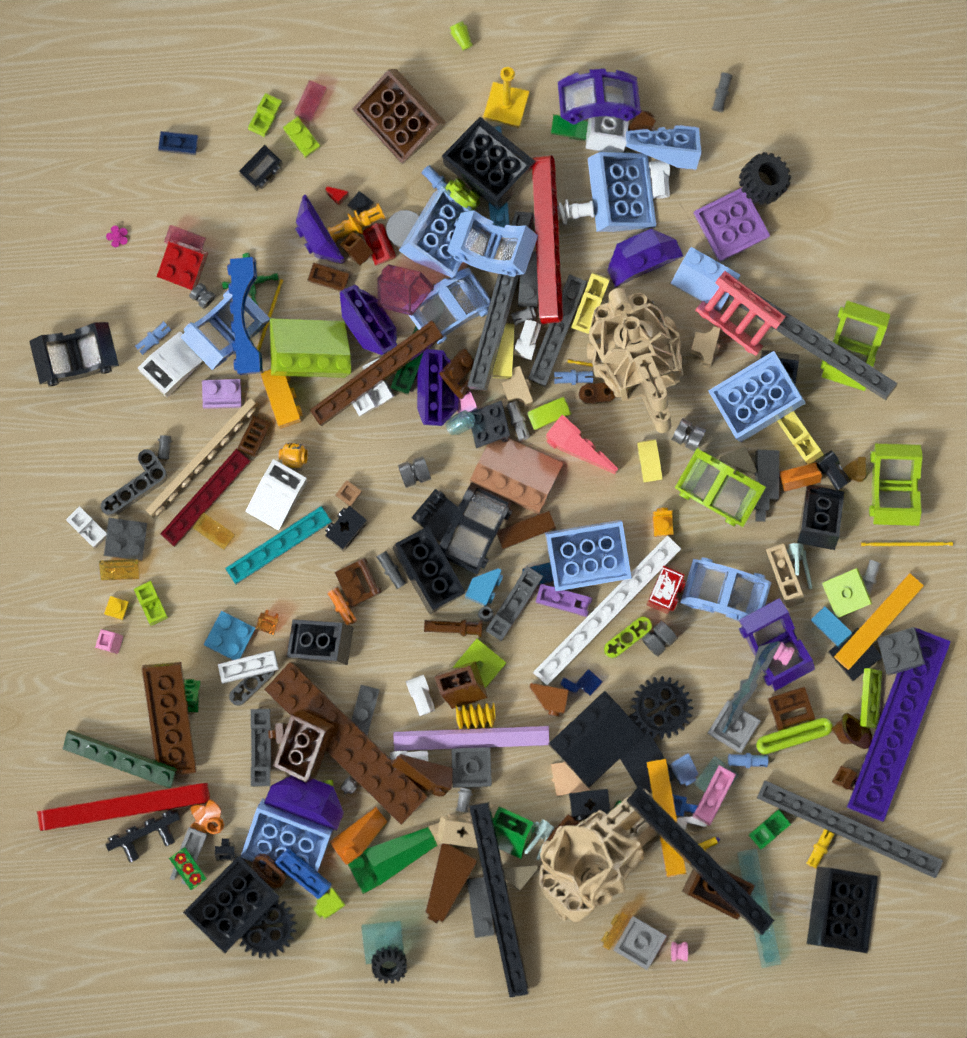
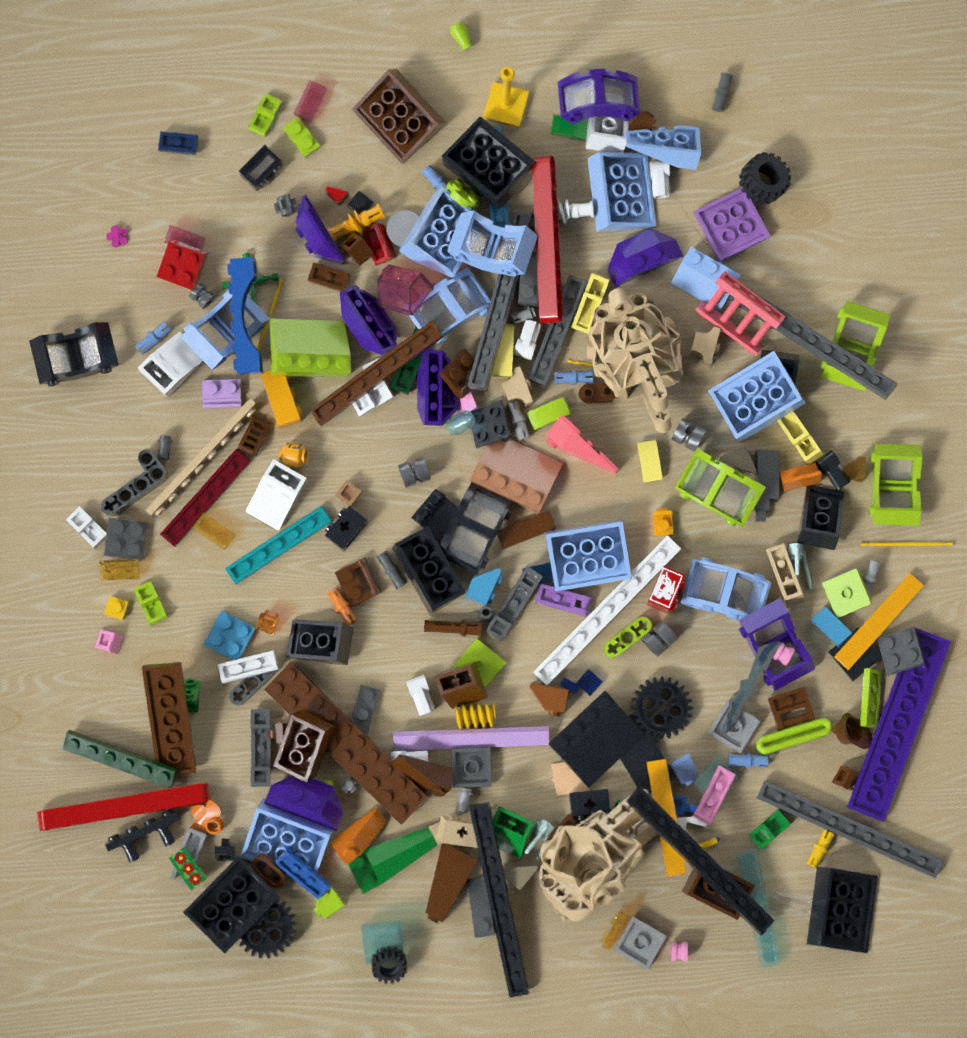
(285, 205): none -> dark grey gear

